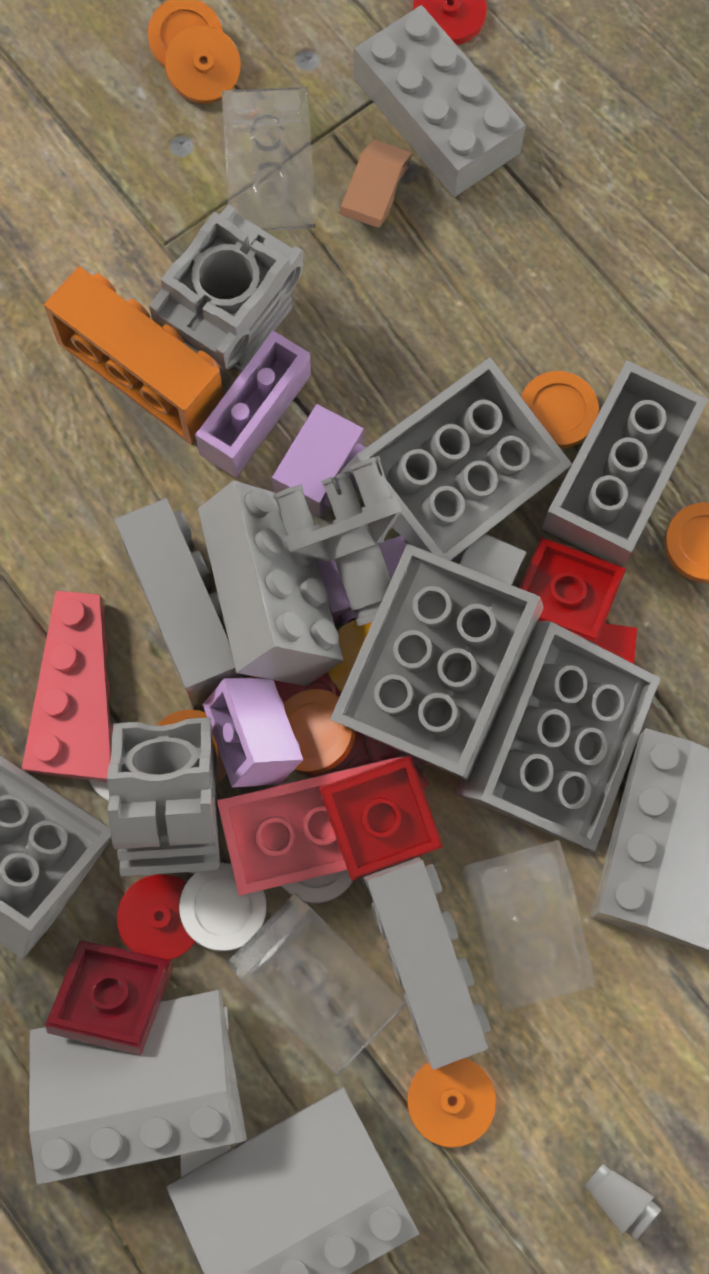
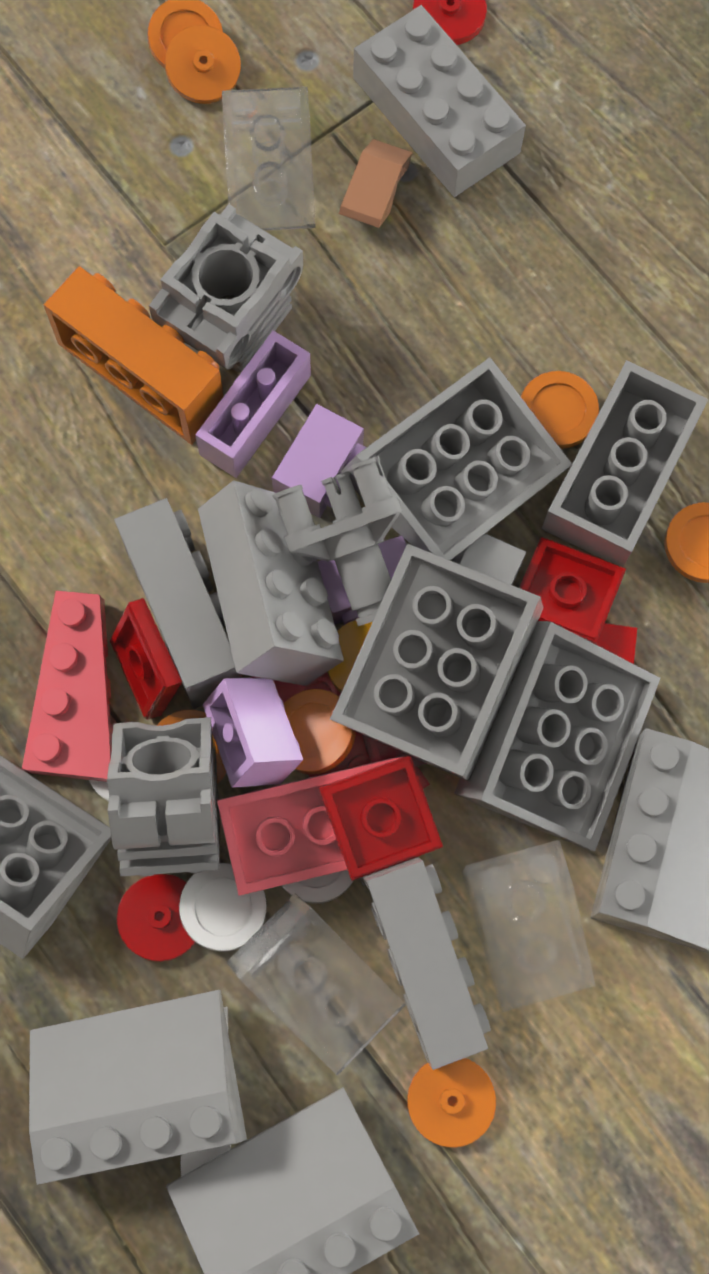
(109, 997): dark red tile -> none
(145, 659): none -> red tile
(622, 1201): light grey cone -> none

